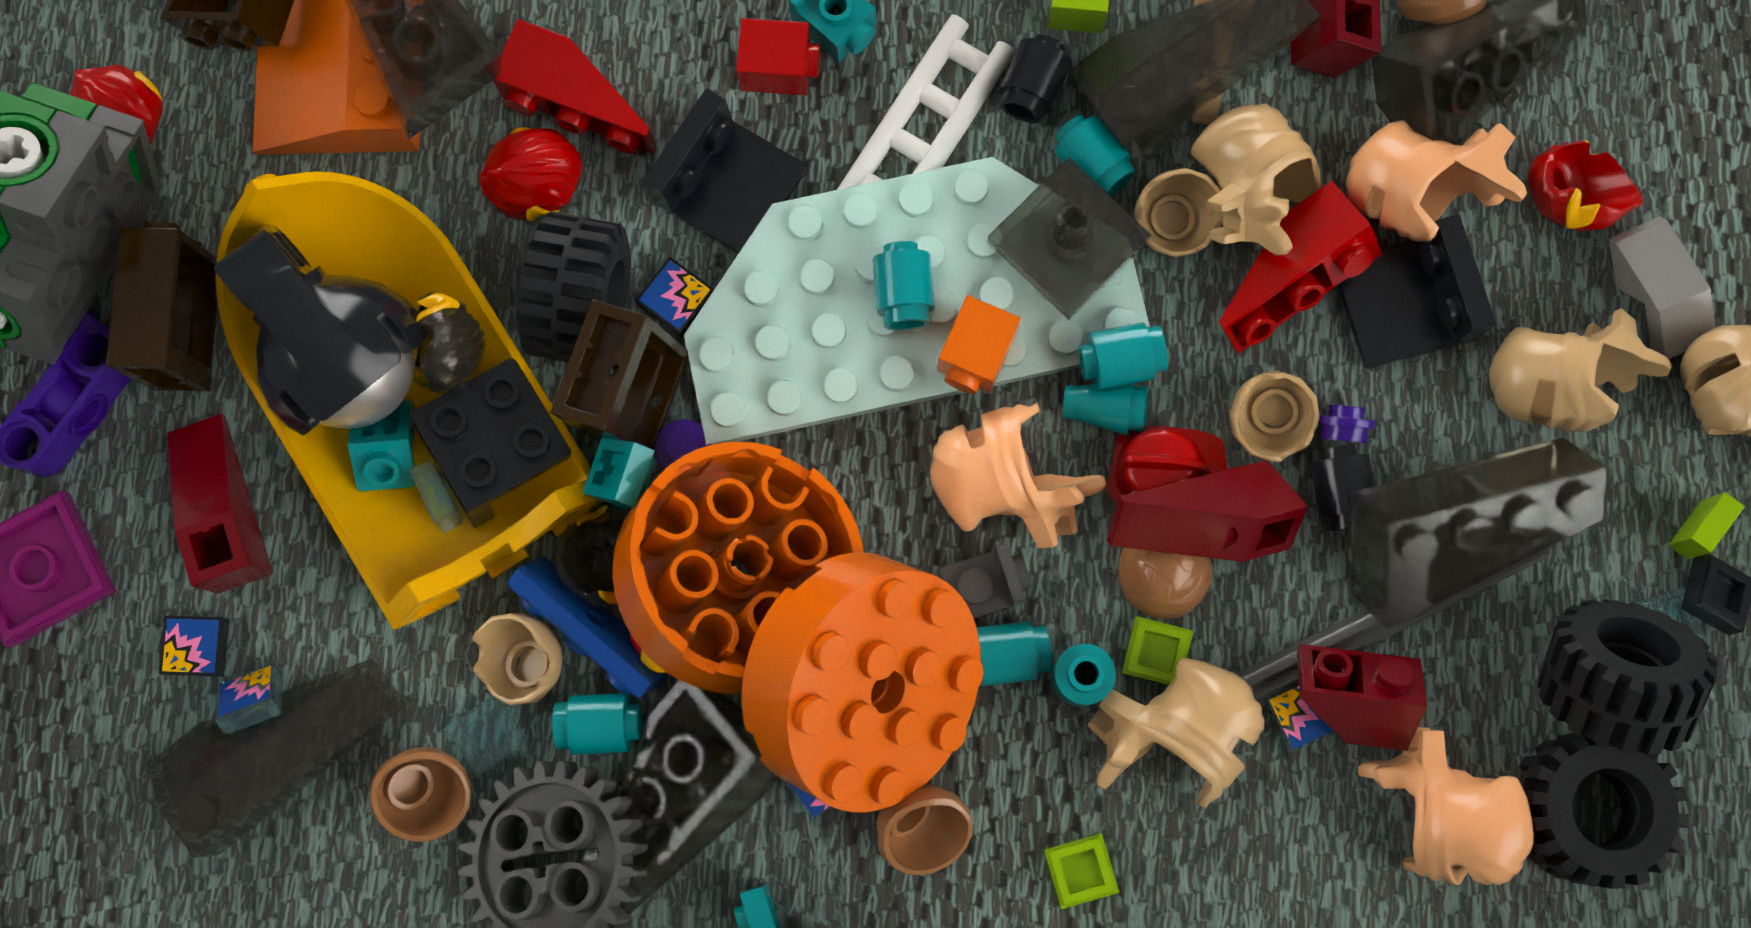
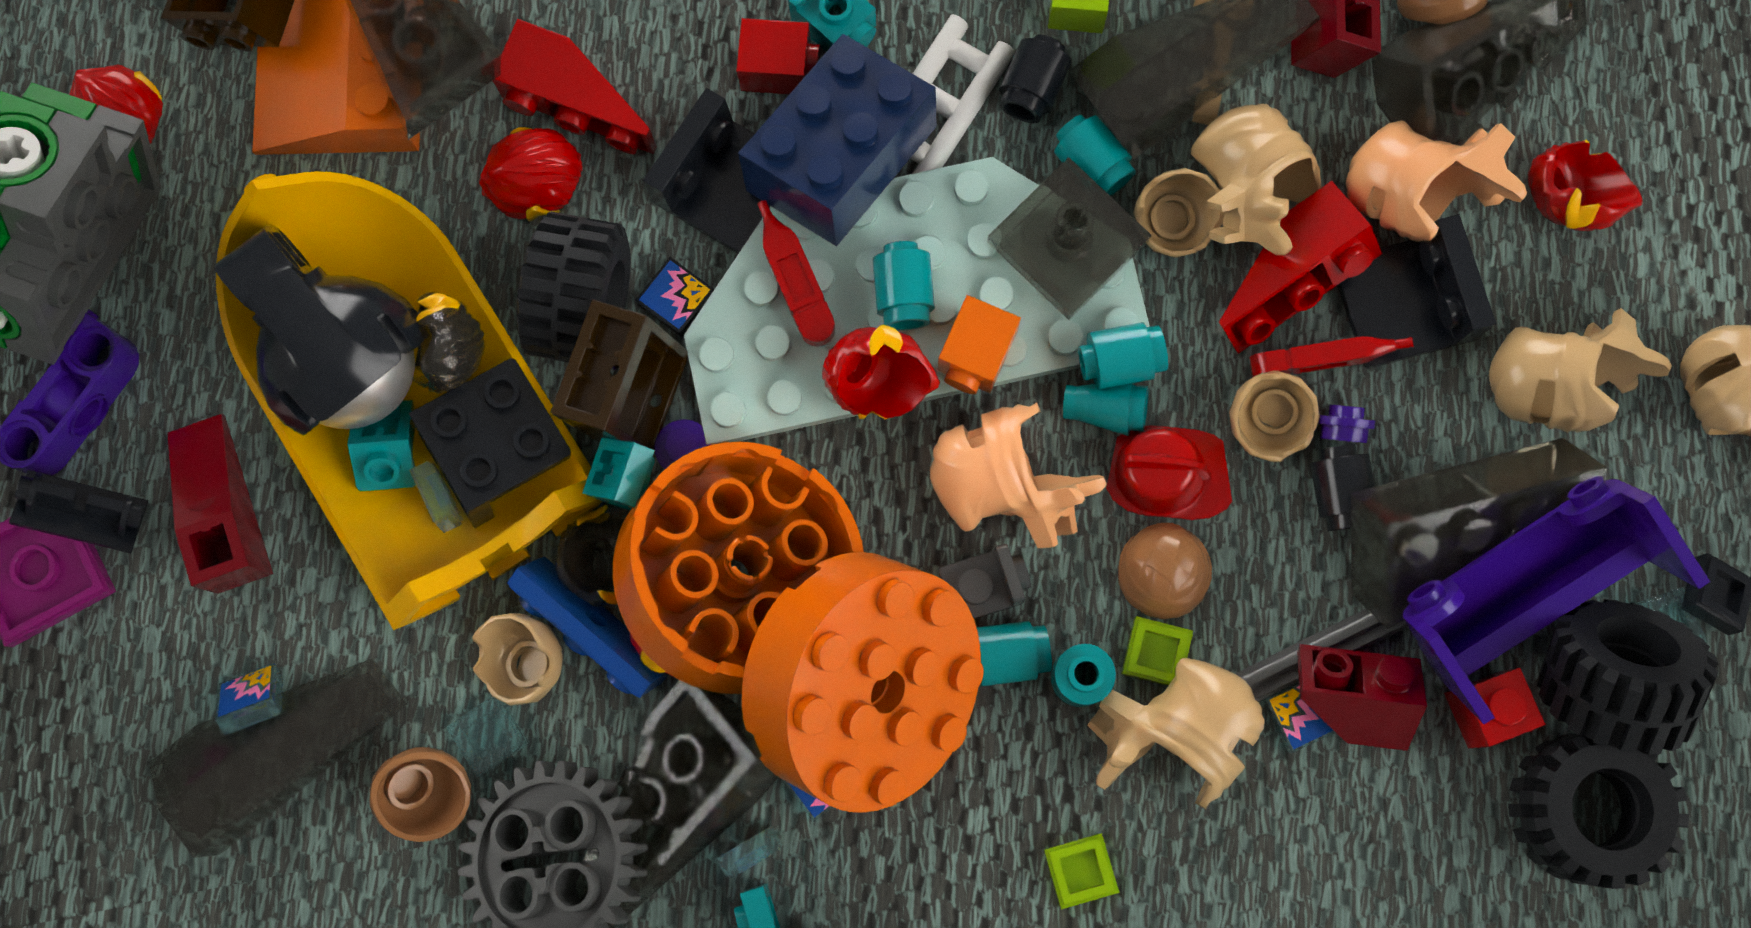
(78, 511): none -> black hinge
(163, 309): dark brown window -> none
(194, 646): tile -> none
(596, 724): teal brick -> none
(750, 852): none -> clear light blue tile
(796, 280): none -> red piece
(839, 139): none -> dark blue brick
(878, 372): none -> red hair
(924, 831): medium nougat piece -> none
(1215, 516): dark red slope -> none
(1325, 355): none -> red piece
(1459, 818): light nougat piece -> none
(1510, 703): none -> red brick
(1542, 576): none -> dark purple windscreen
(1661, 274): light grey slope -> none
(1706, 525): lime tile -> none

